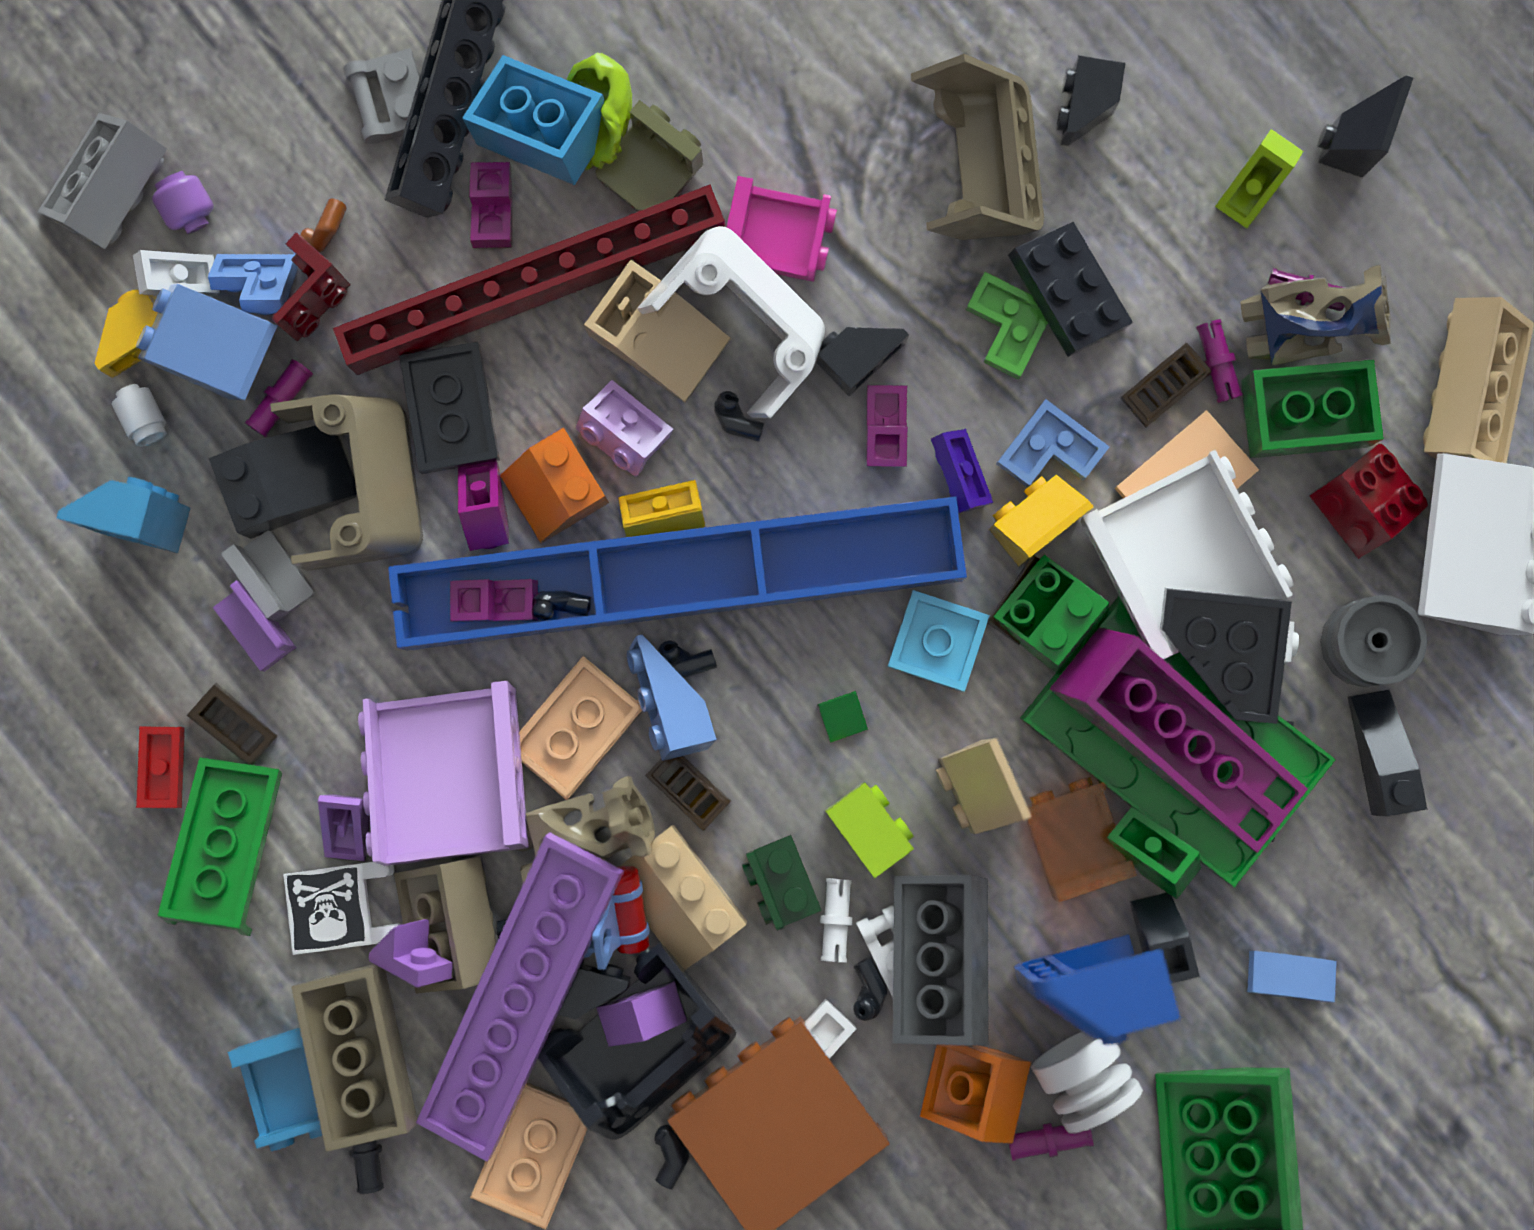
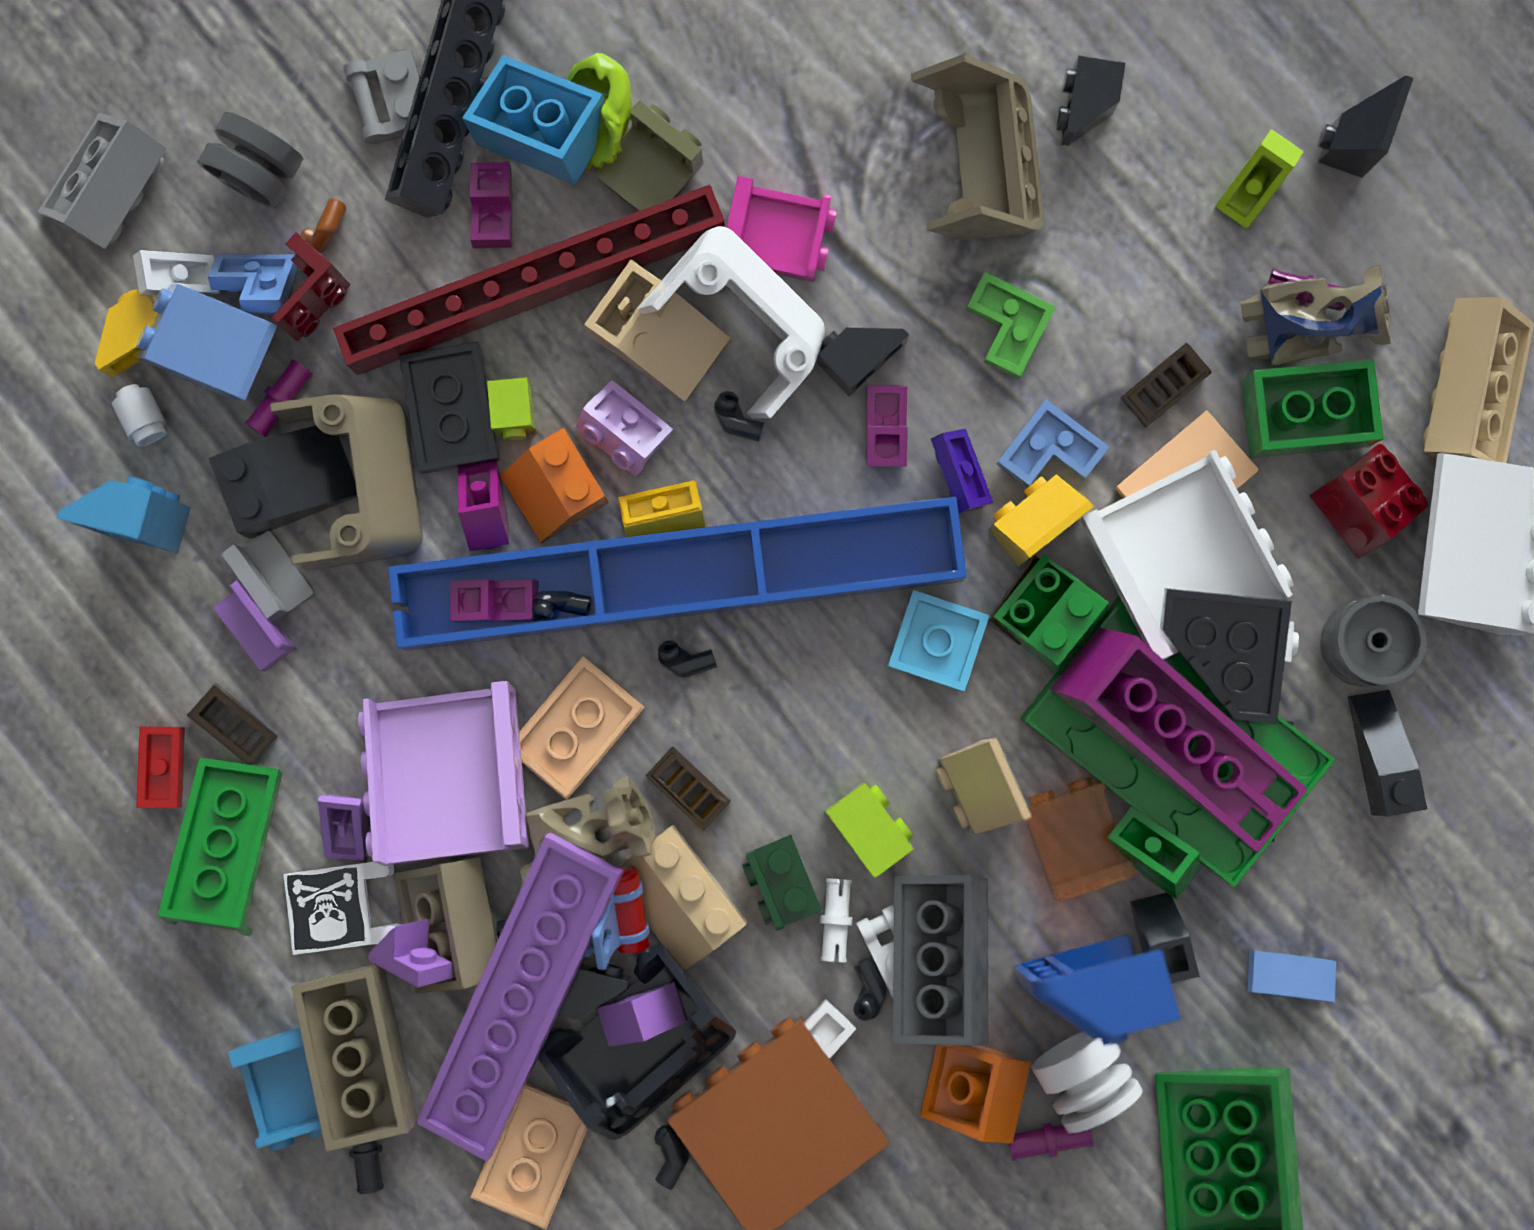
(182, 202): medium lavender head -> none
(250, 160): none -> dark grey wheel
(511, 408): none -> lime brick
(674, 708): medium blue slope -> none
(842, 716): green slope -> none
(1070, 288): black plate -> none
(1219, 360): magenta pin -> none

